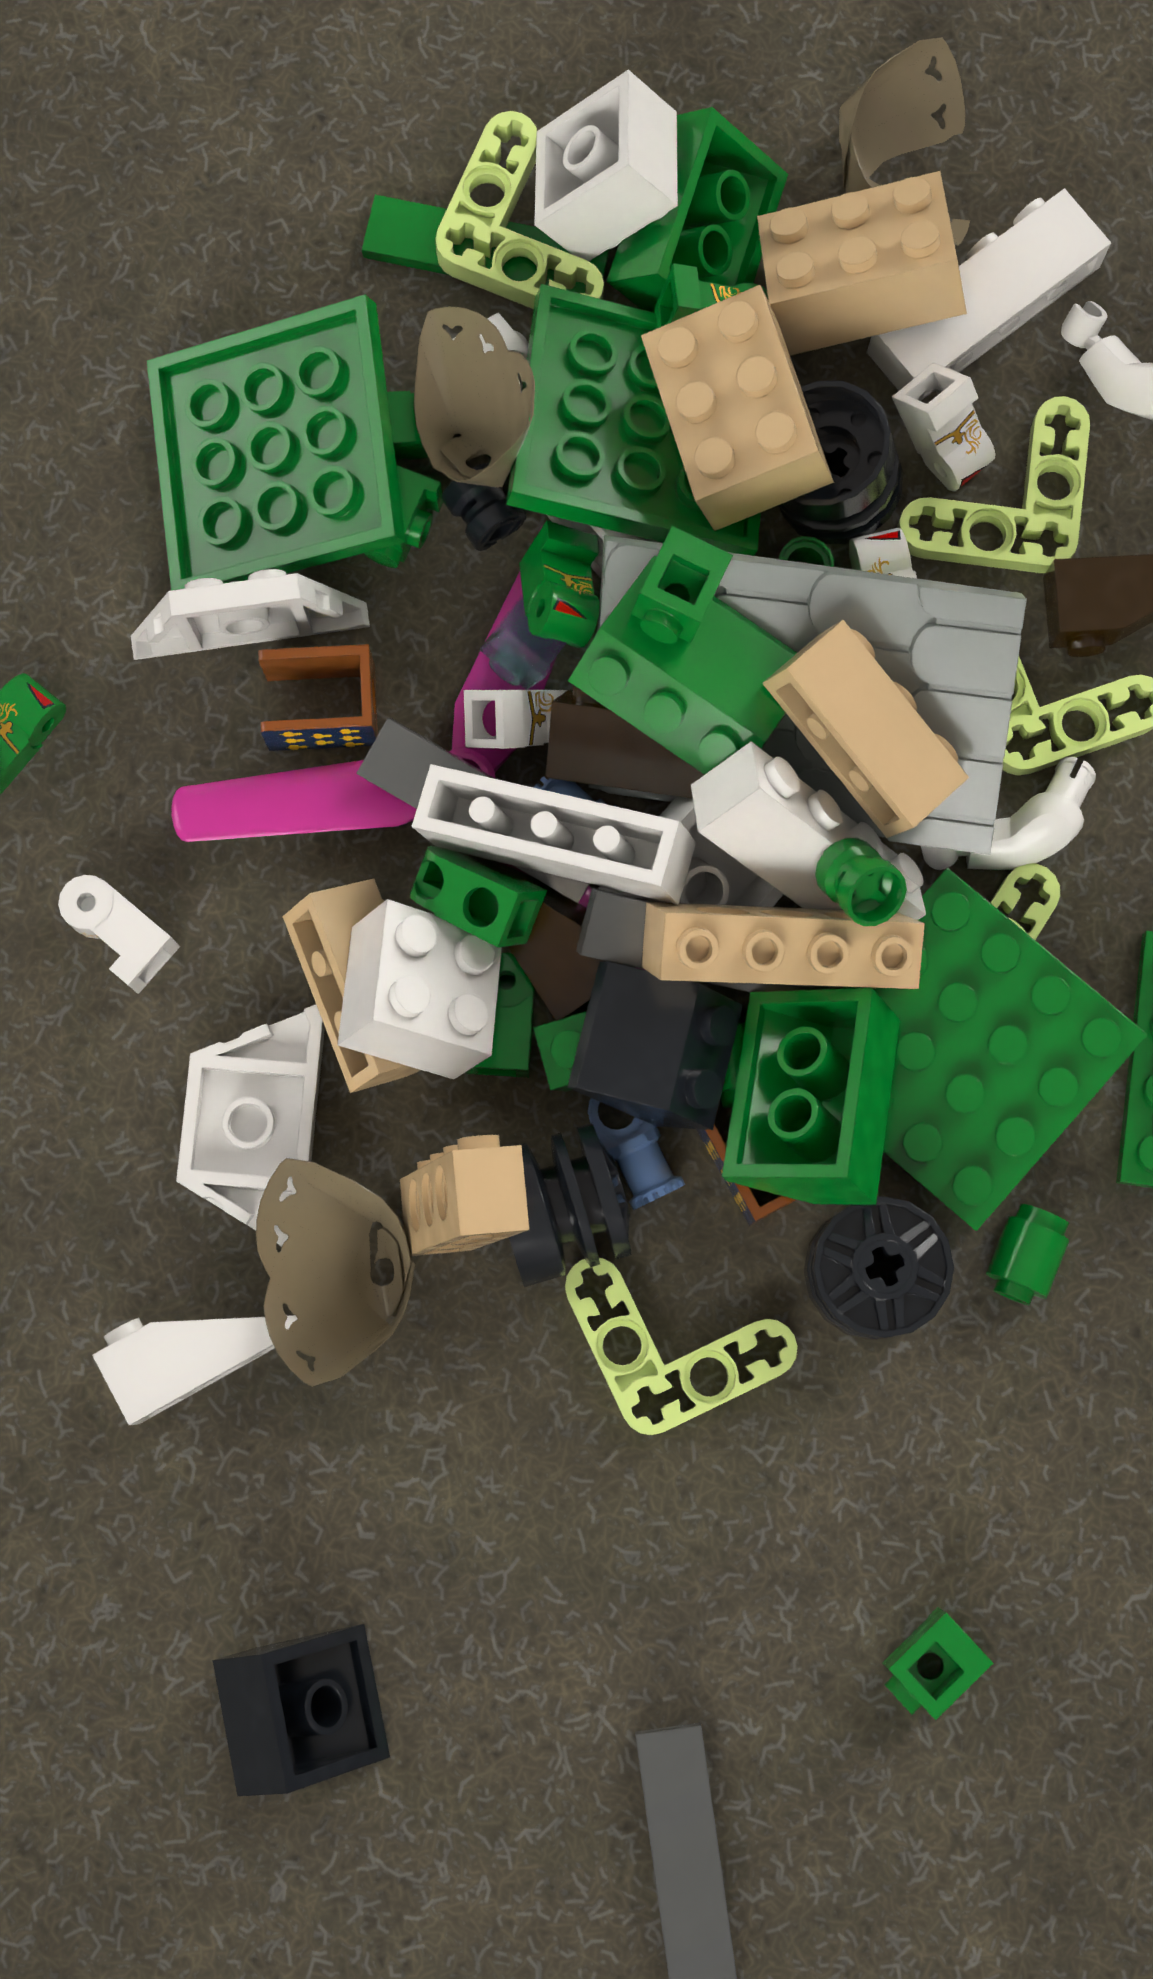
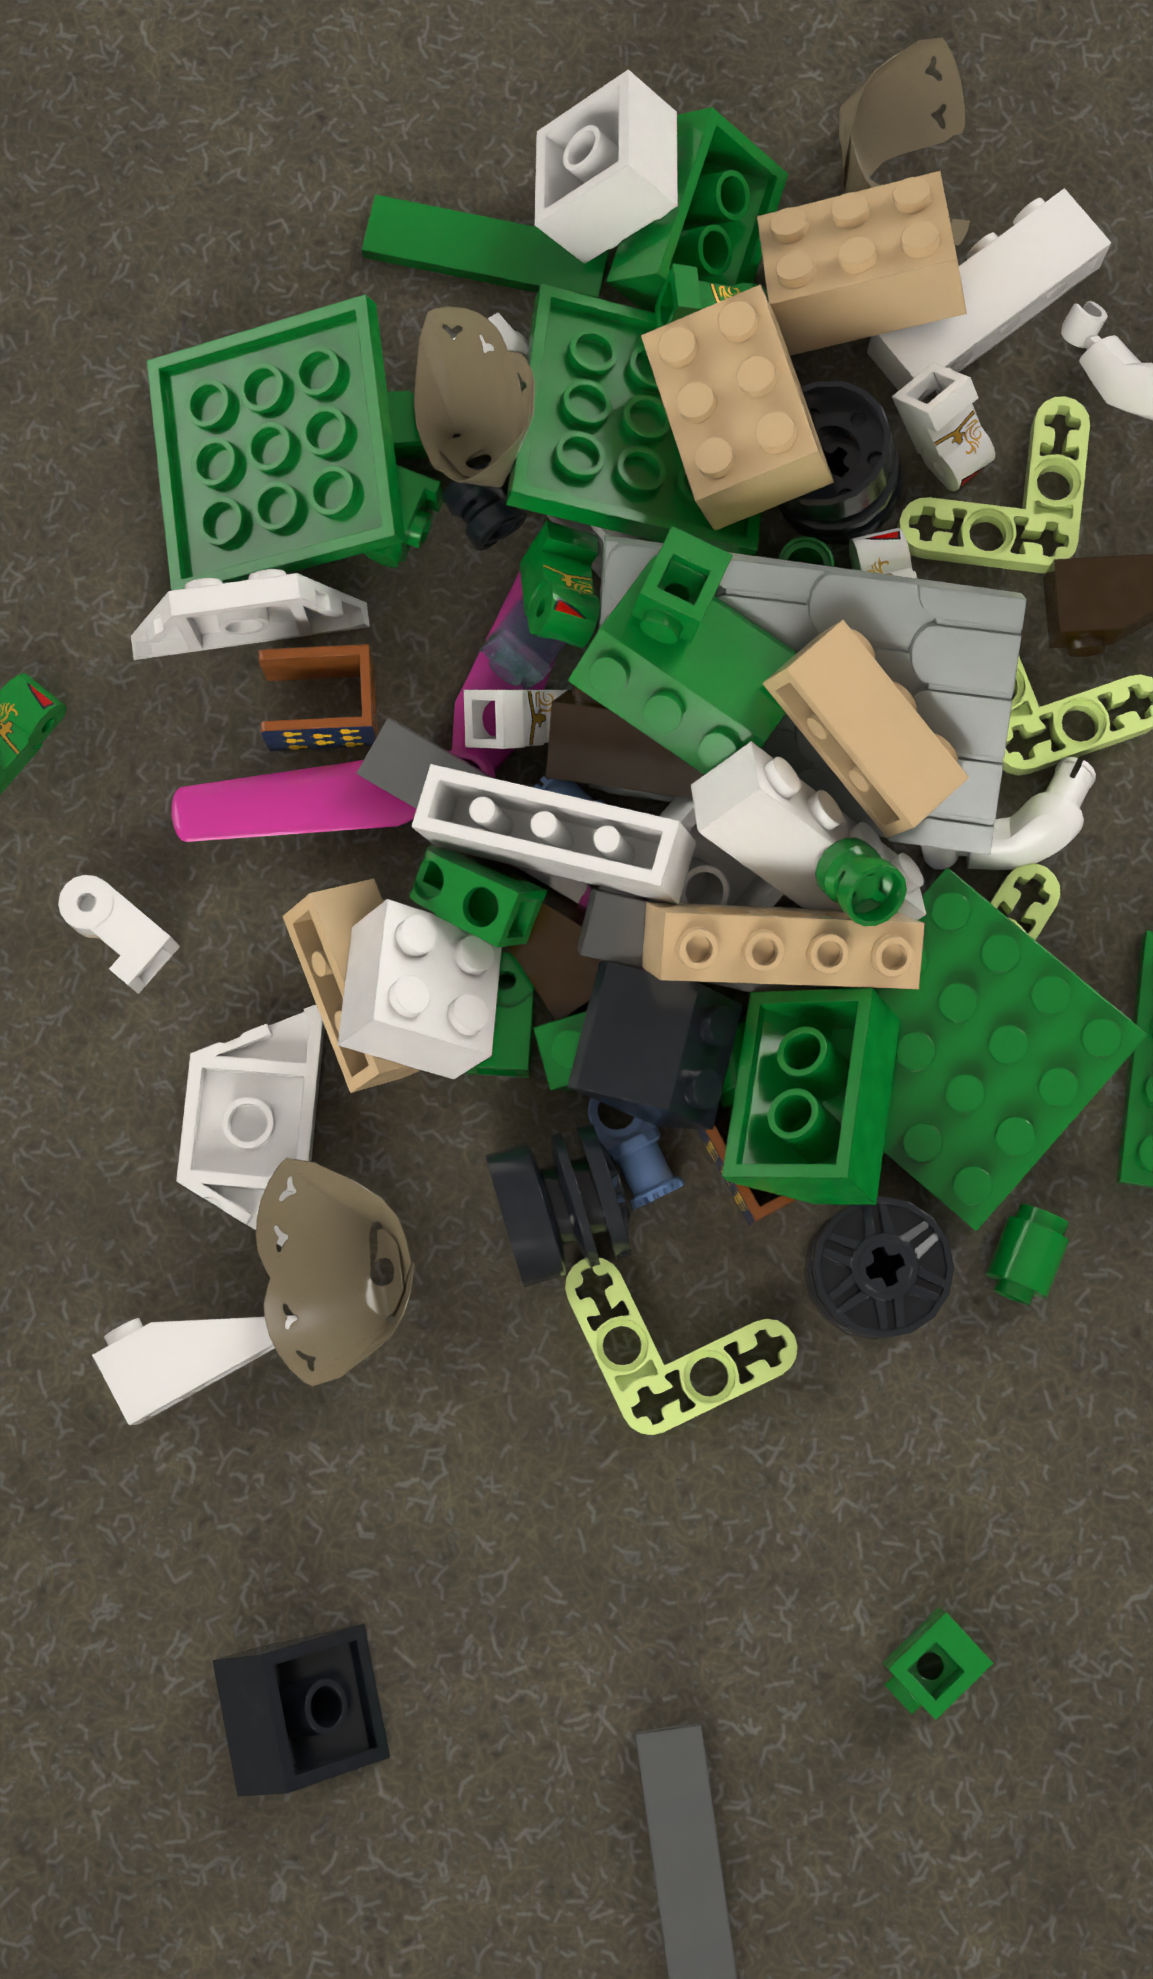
(465, 1197): tan brick -> none
(488, 224): yellowish green beam -> none

